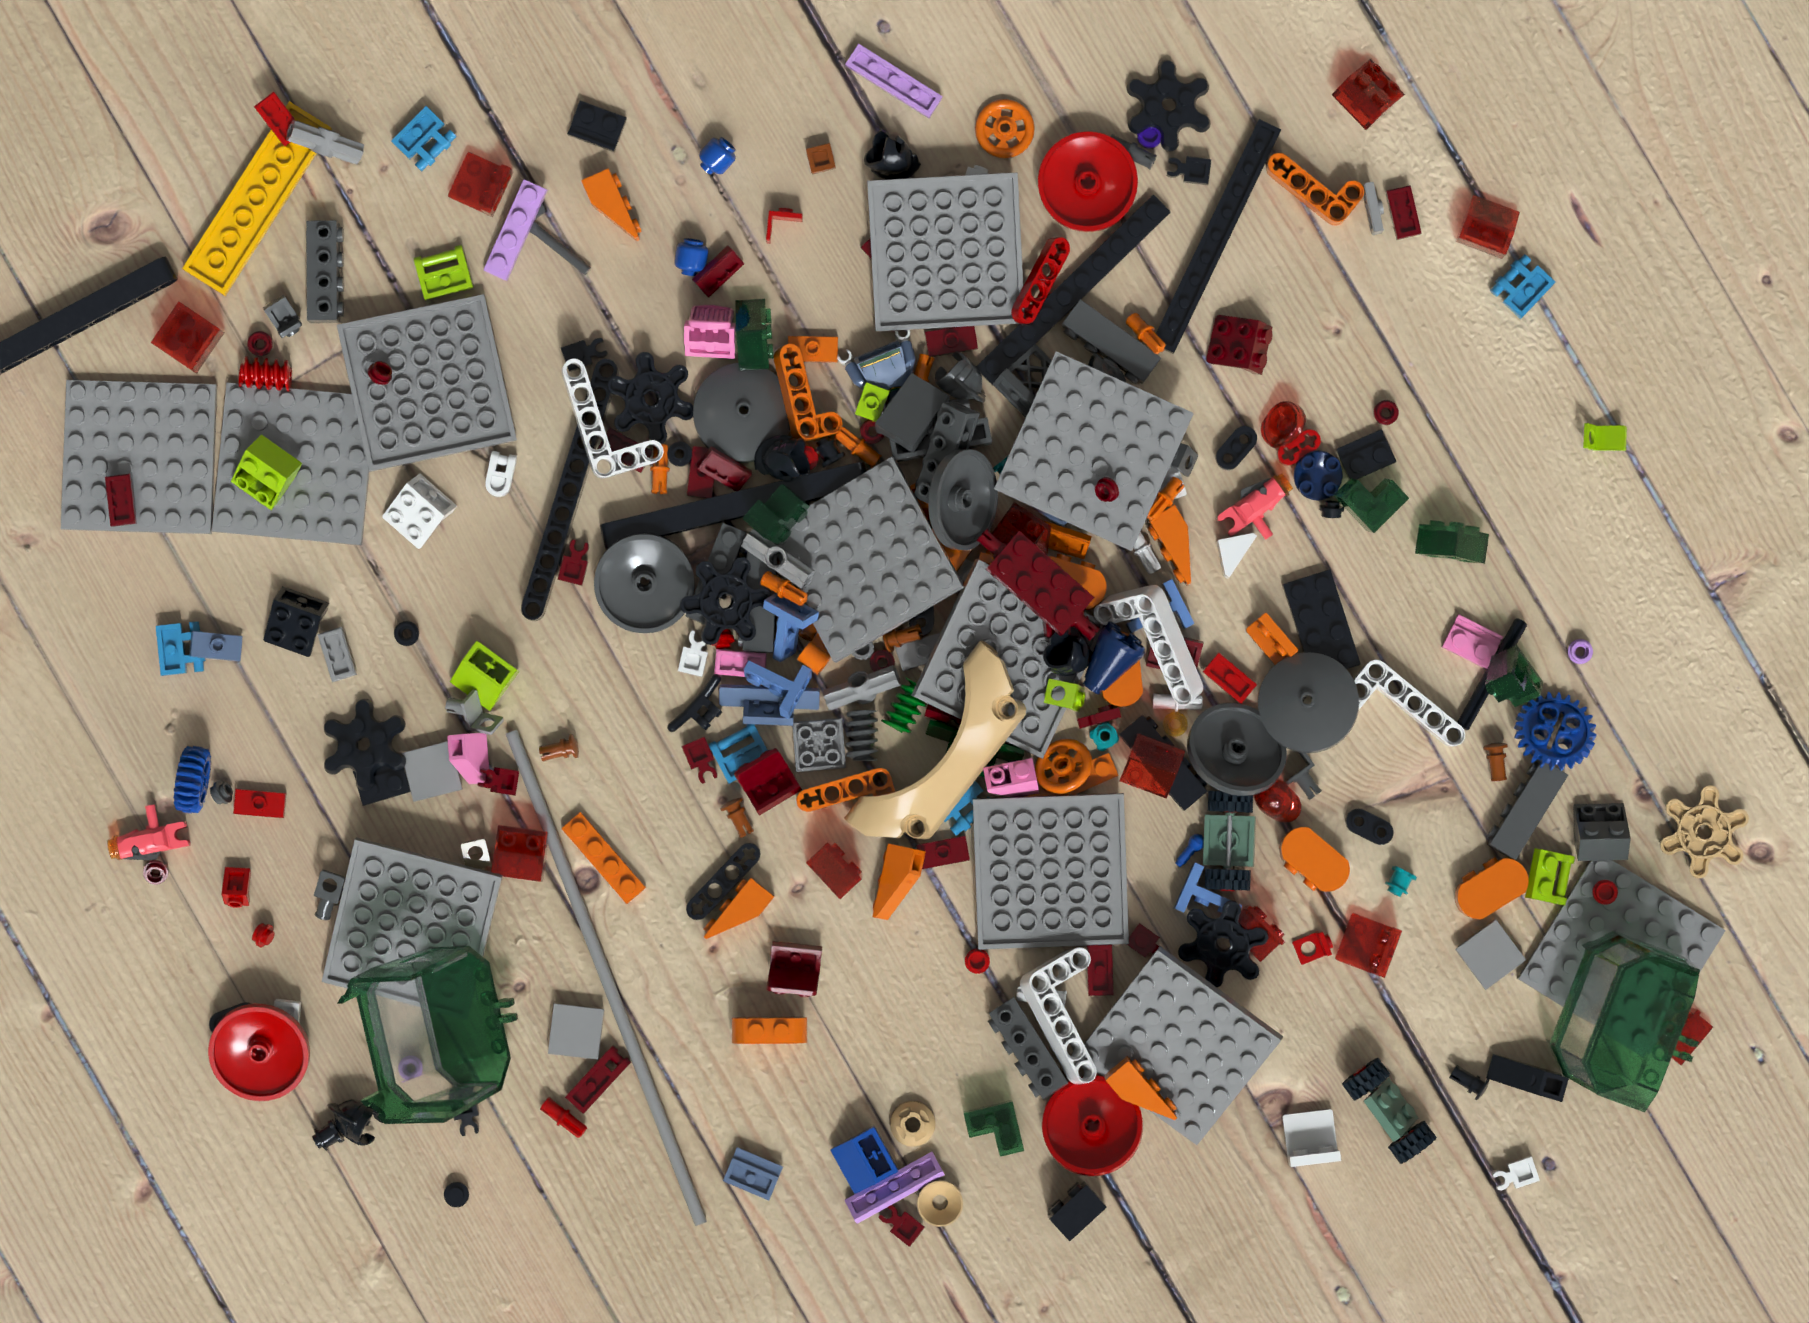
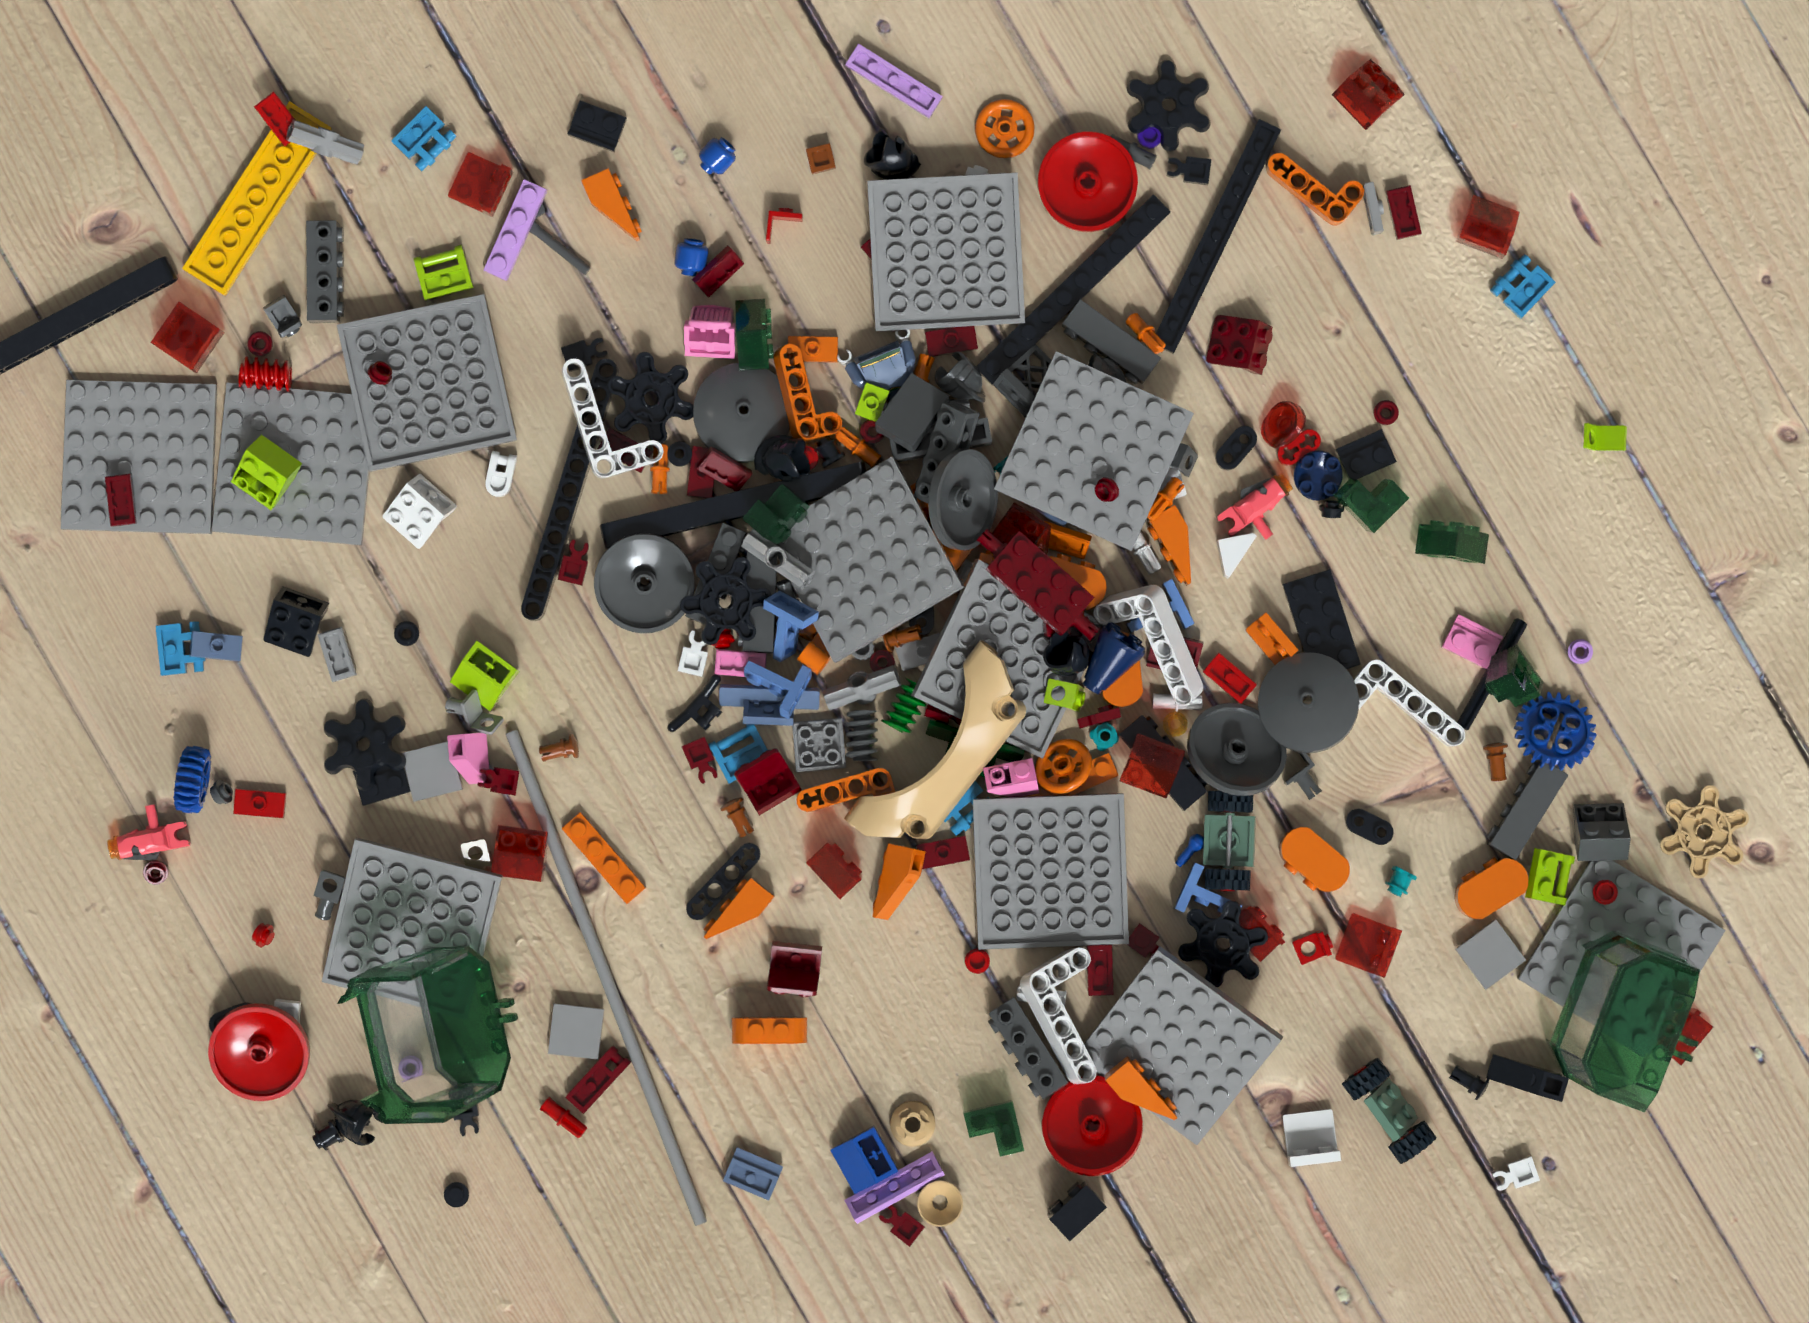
(236, 887): red bracket -> none
(784, 588): orange axle -> none
(1043, 282): red beam -> none
(1279, 802): clear red hat -> none

